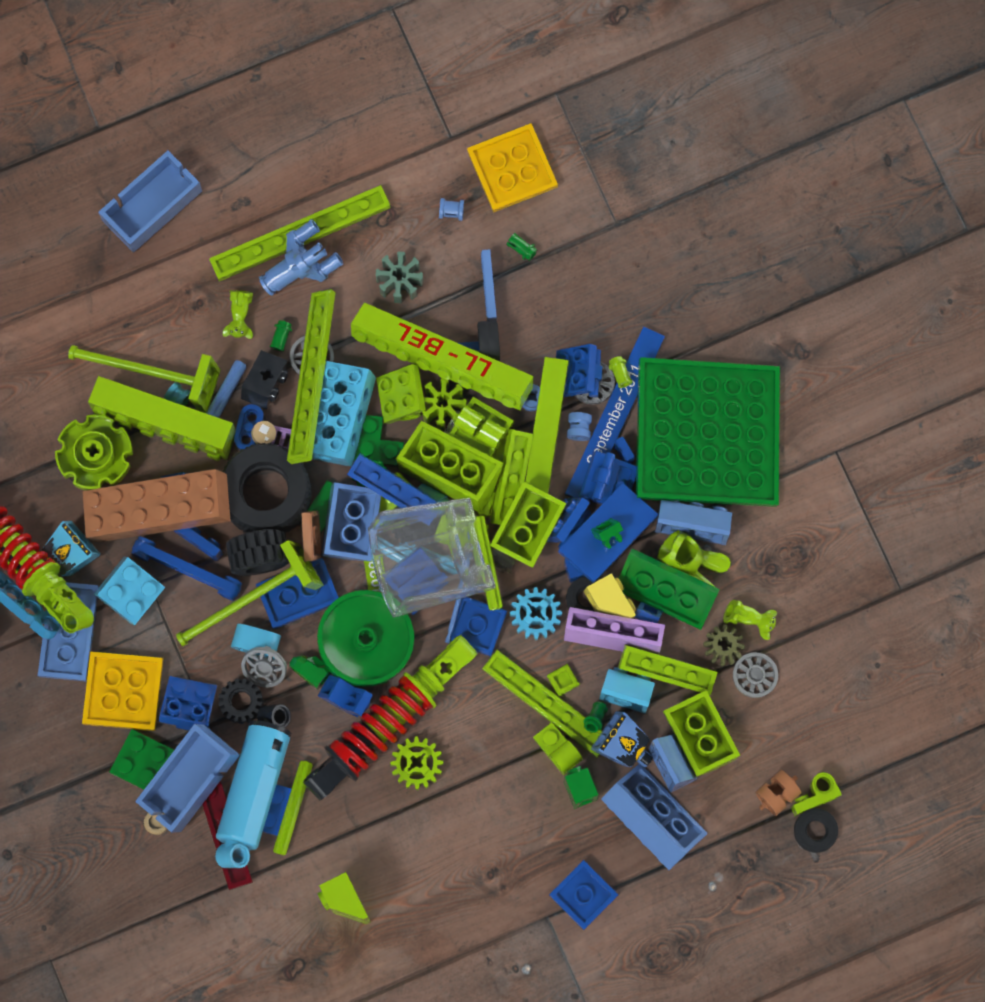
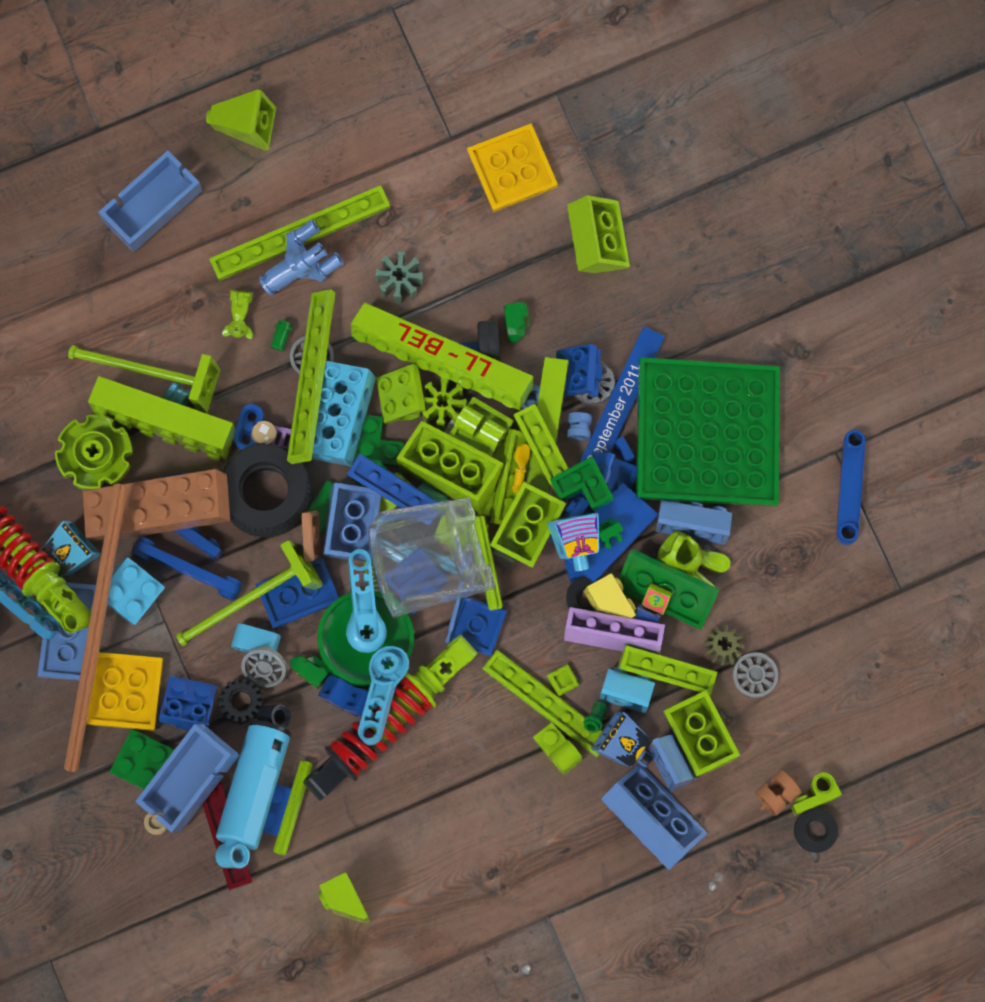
(95, 627): none -> nougat axle
(227, 389): medium blue axle -> none
(245, 118): none -> lime slope
(257, 552): black tyre -> none
(264, 379): black brick -> none
(364, 609): none -> medium azure beam
(382, 689): none -> medium azure beam
(425, 771): lime gear -> none
(451, 209): medium blue bush -> none
(488, 285): medium blue tile -> none
(516, 321): none -> green rock
(521, 456): none -> yellow piece
(522, 247): green pin -> none
(526, 603): medium azure gear -> none
(541, 443): none -> lime plate
(576, 538): none -> torso
(580, 787): green brick -> none
(583, 895): blue plate -> none
(586, 478): none -> green plate
(598, 234): none -> lime slope
(620, 371): lime pin -> none
(656, 599): none -> tile
(747, 615): lime animal -> none
(850, 487): none -> blue piece

